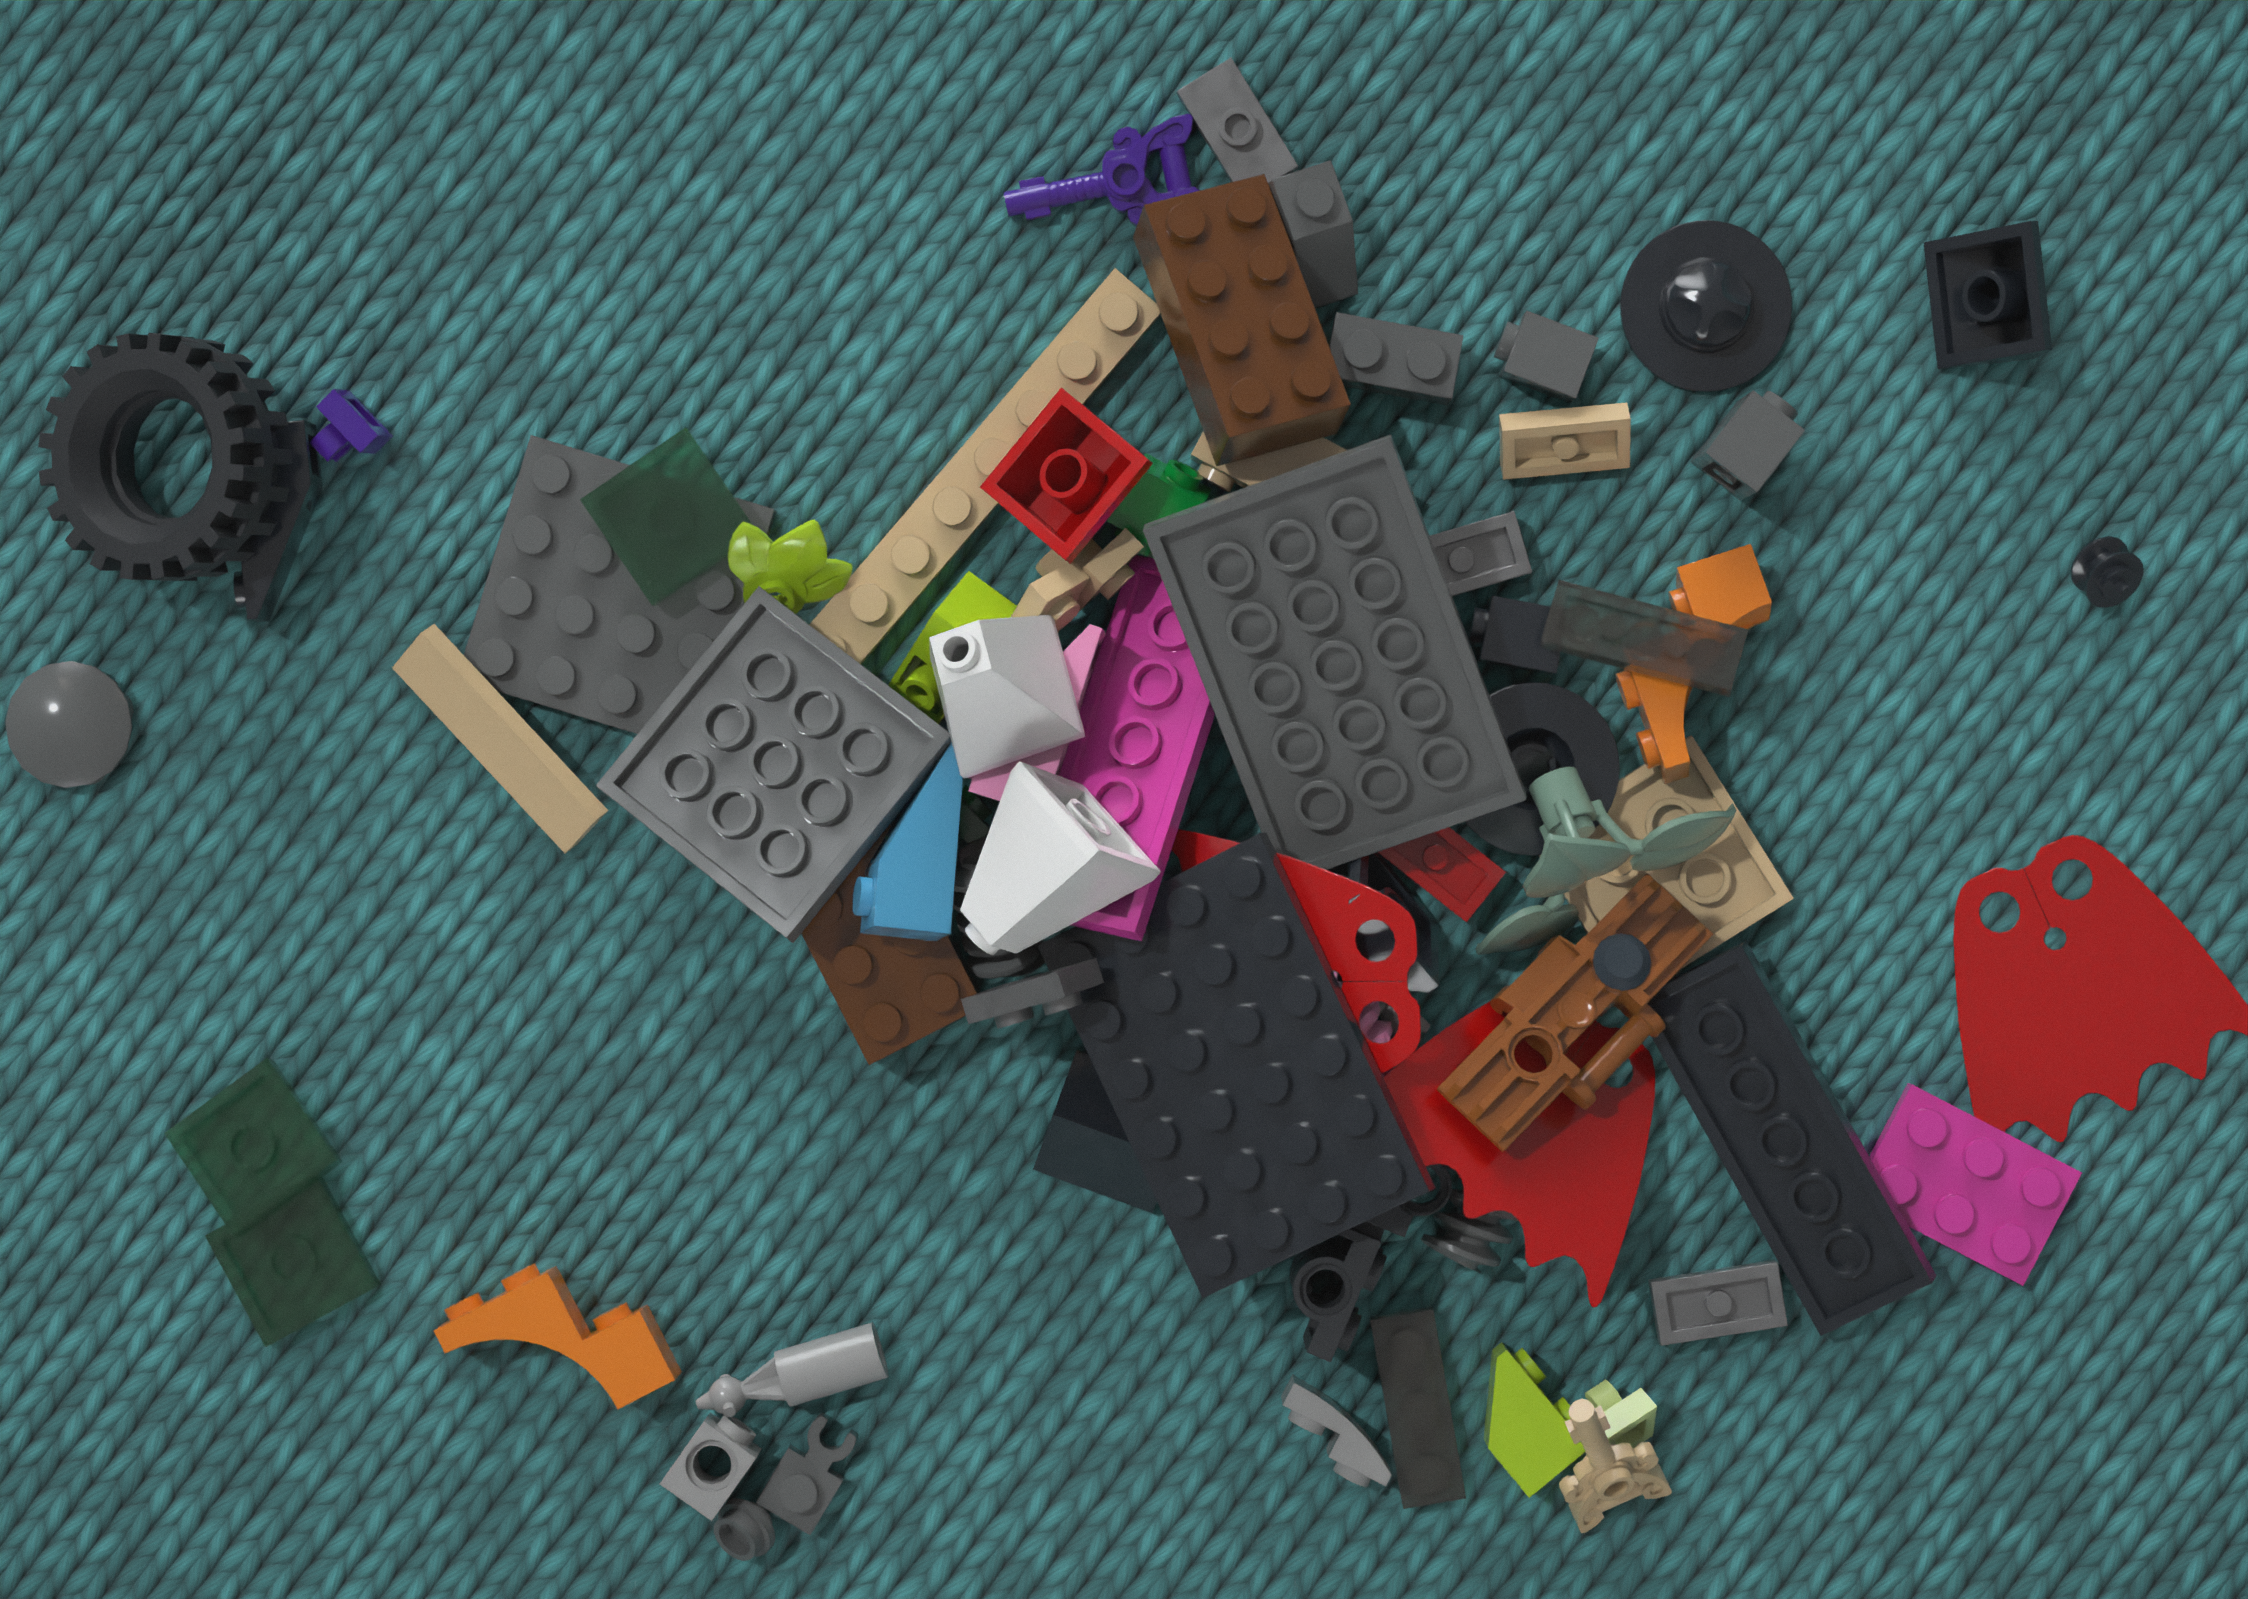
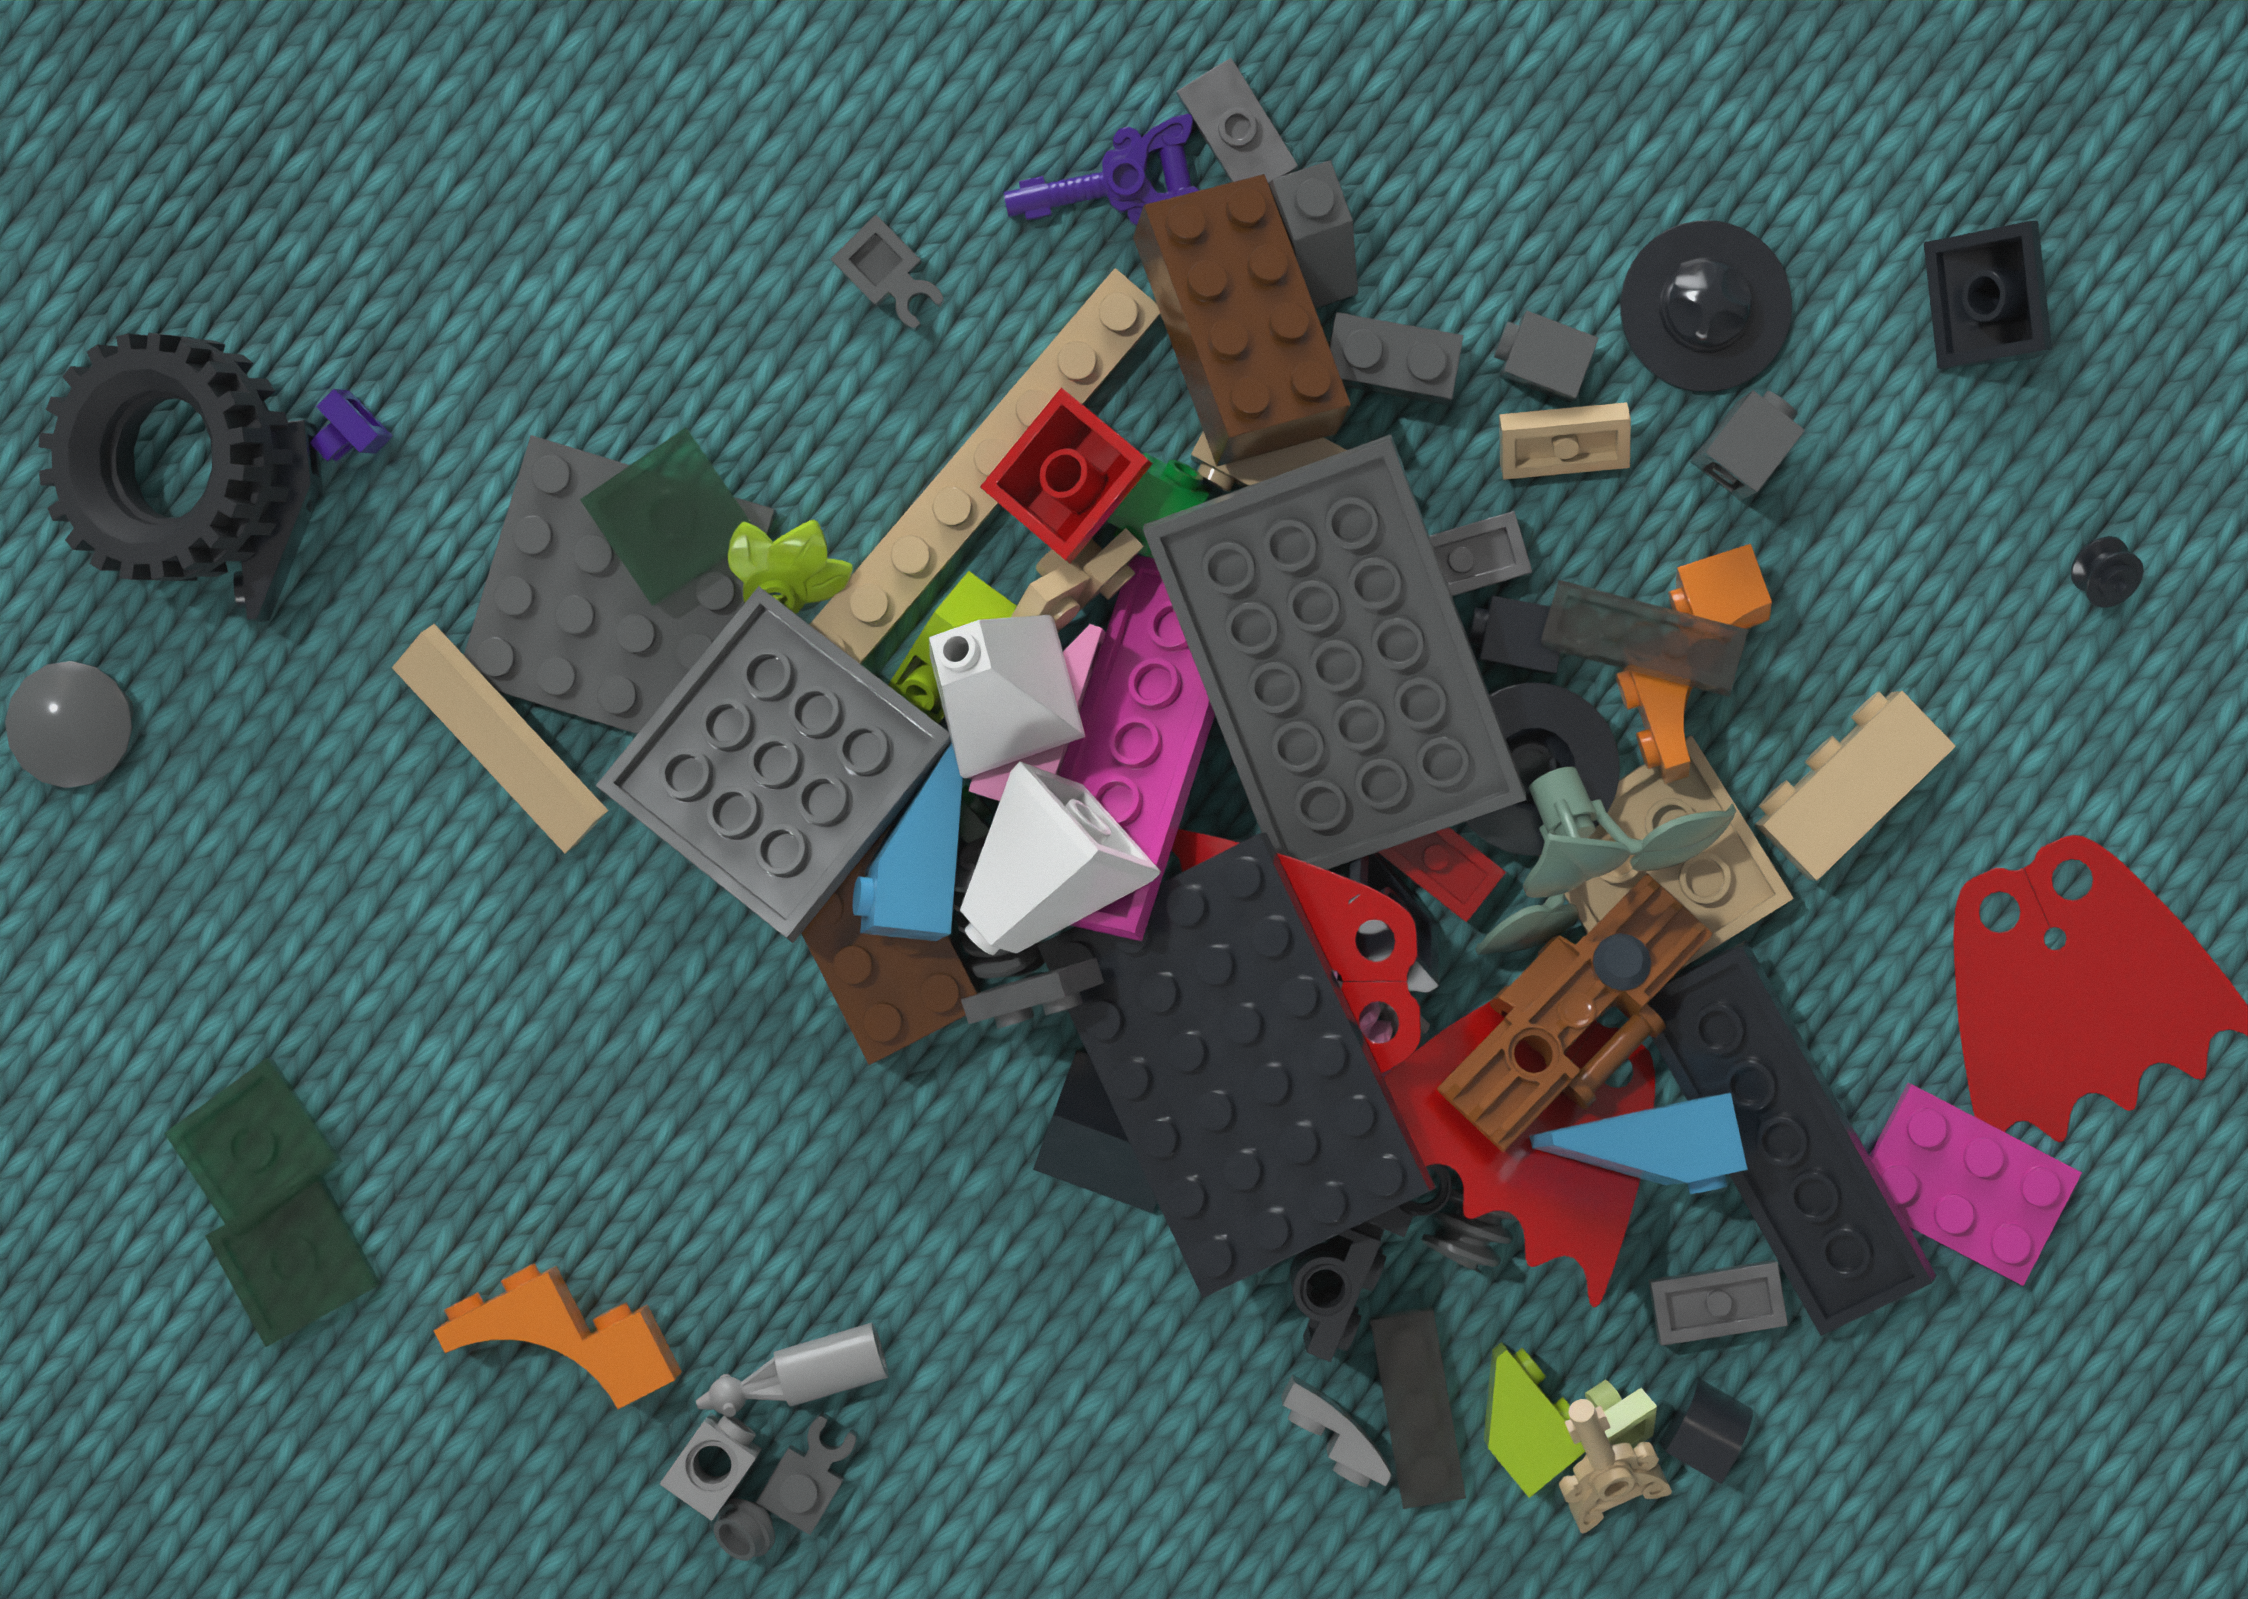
(882, 267): none -> dark grey plate
(1665, 1144): none -> dark azure slope
(1708, 1430): none -> black brick
(1852, 783): none -> tan brick

